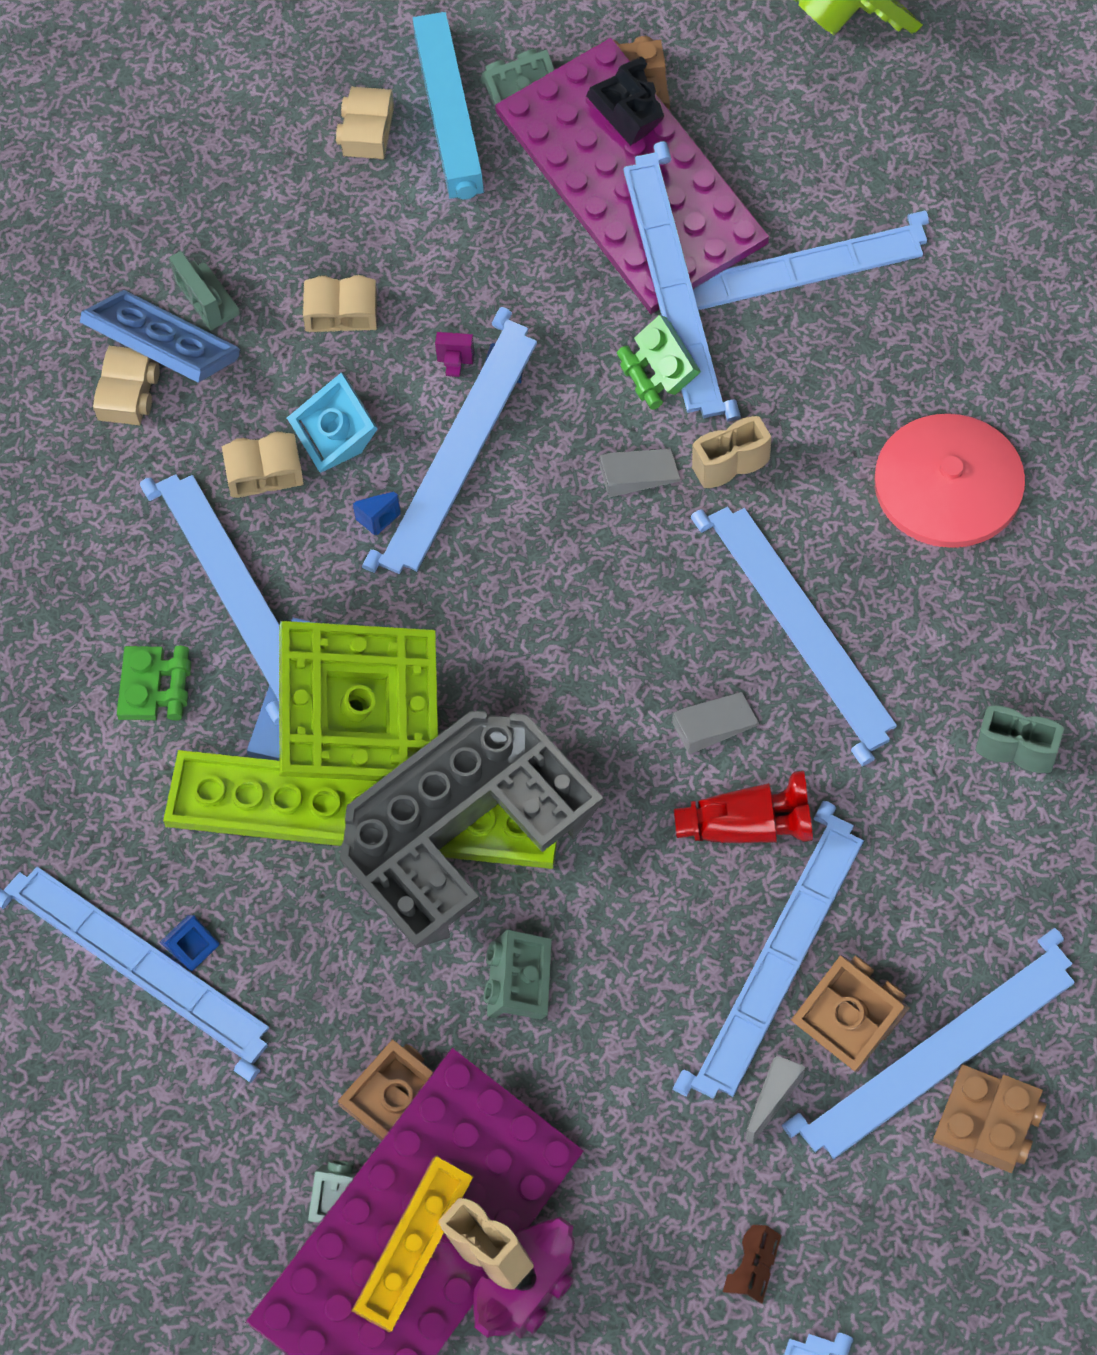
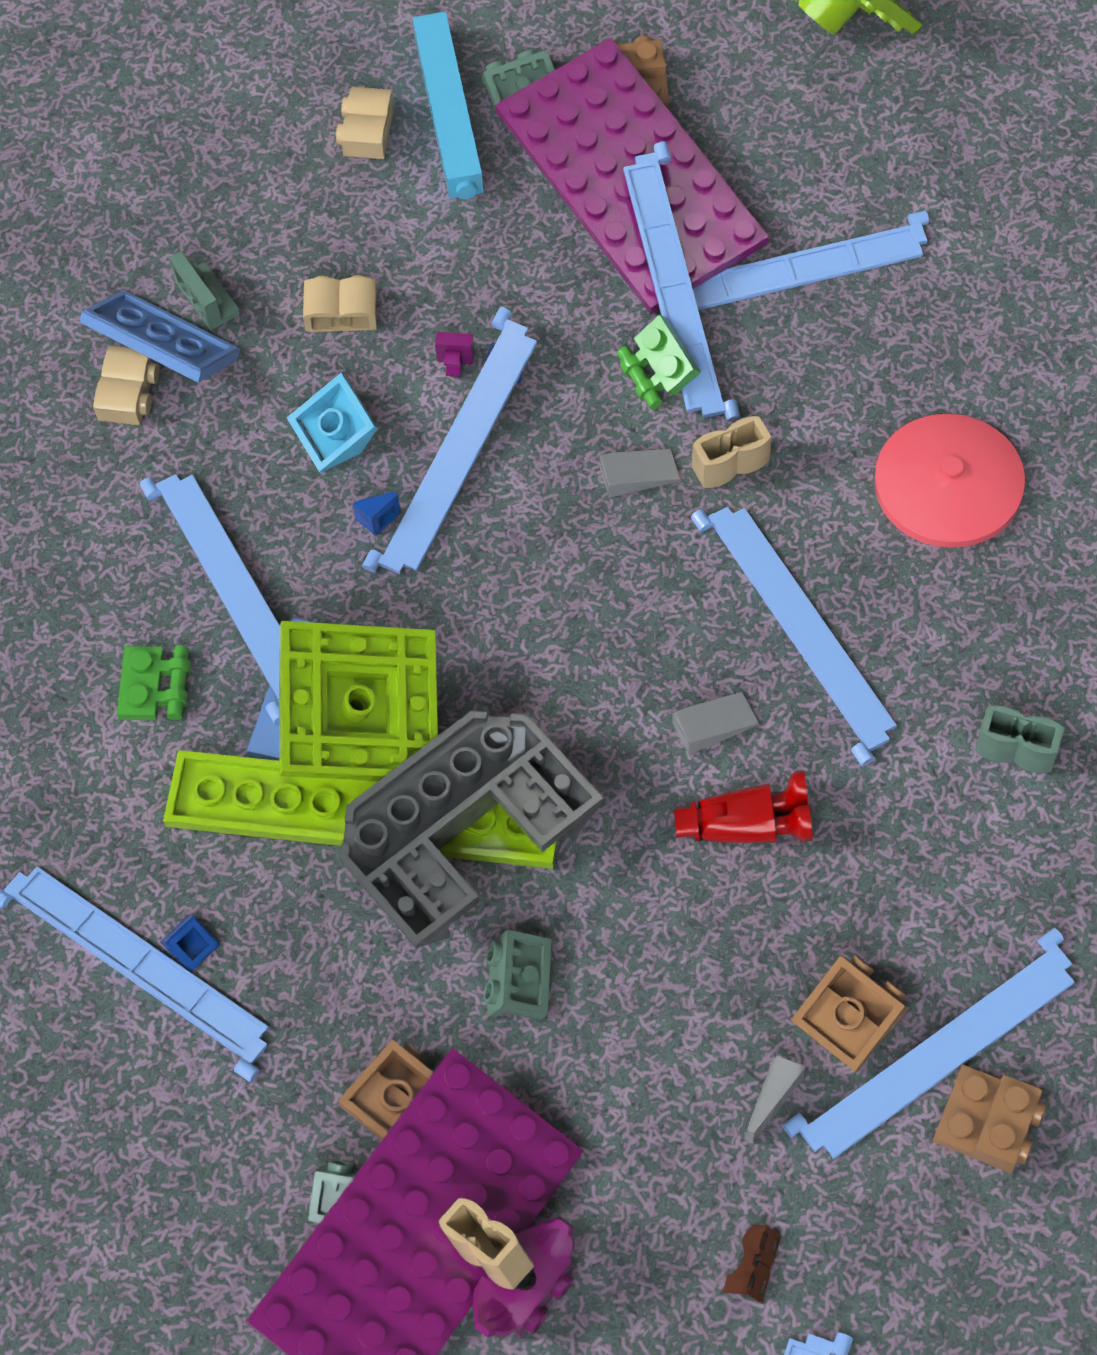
(262, 464): tan brick -> none
(411, 1245): yellow plate -> none
(628, 101): black slope -> none
(778, 960): light blue piece -> none

